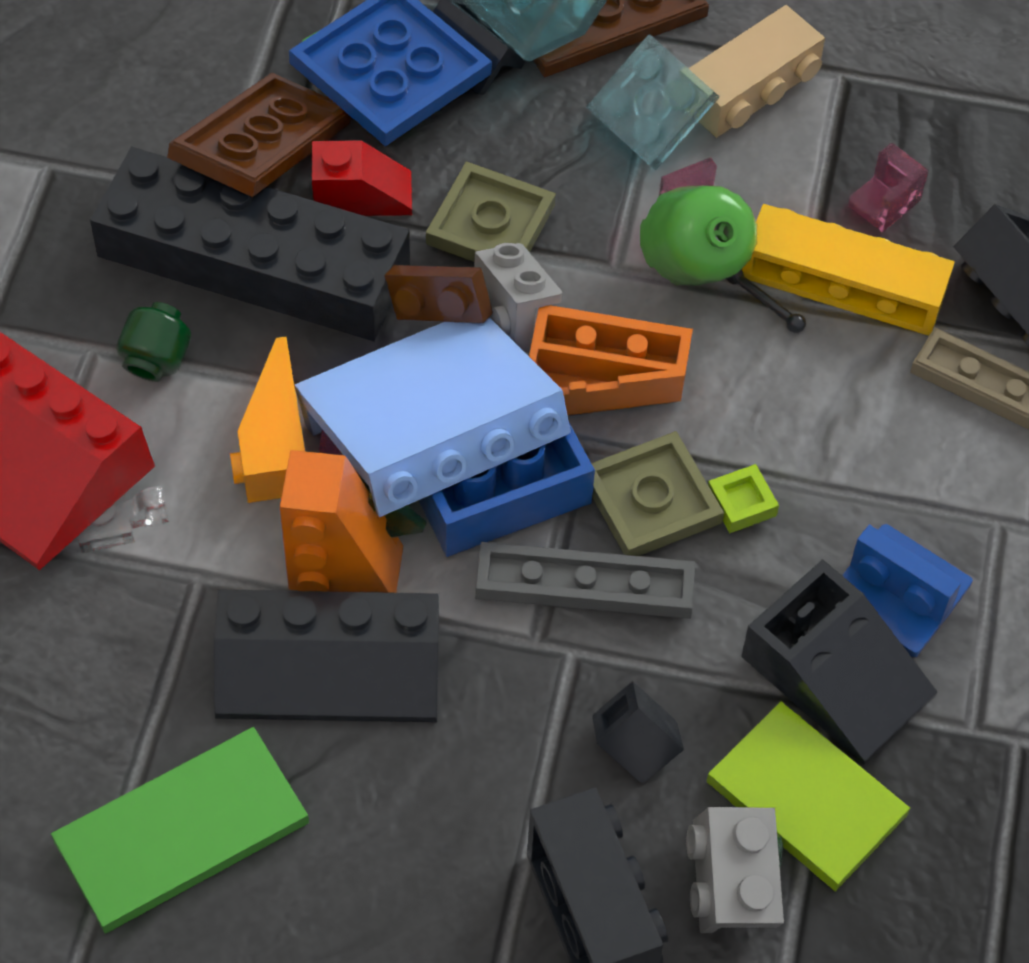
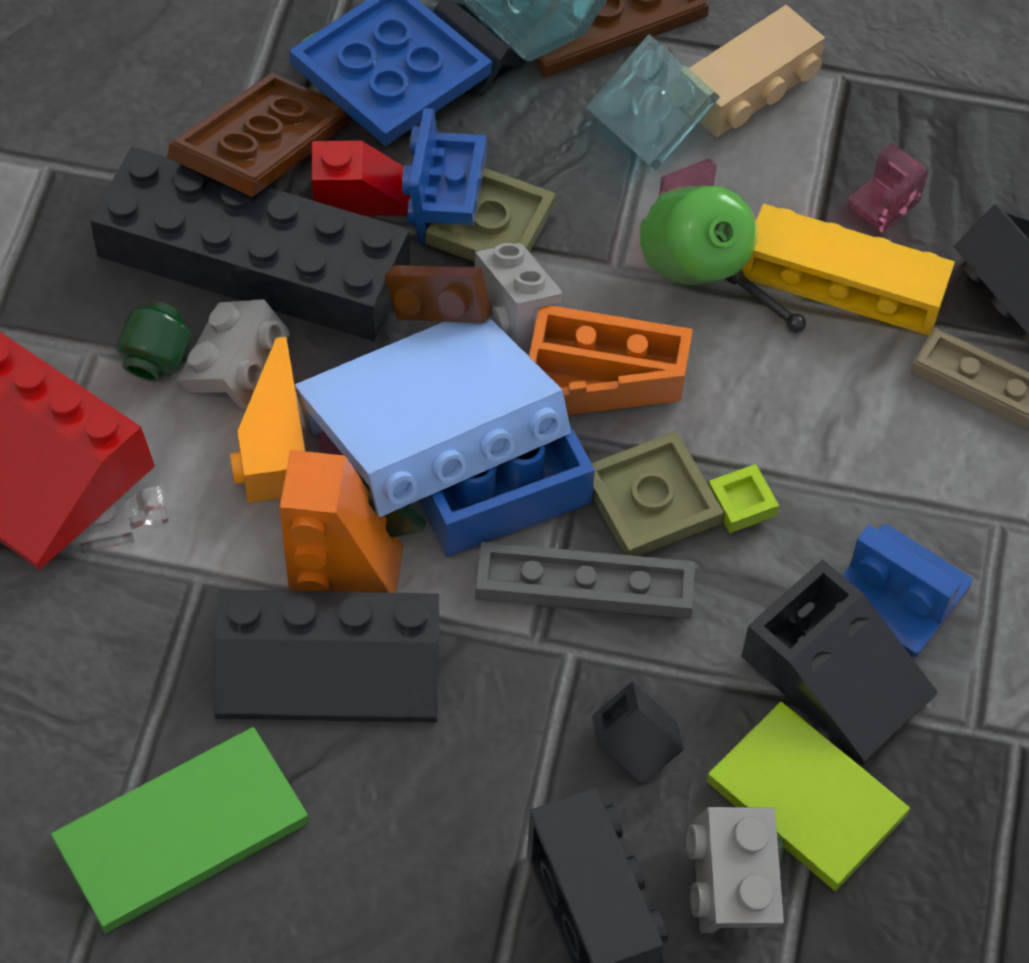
(232, 350): none -> light grey bracket
(443, 176): none -> blue bracket

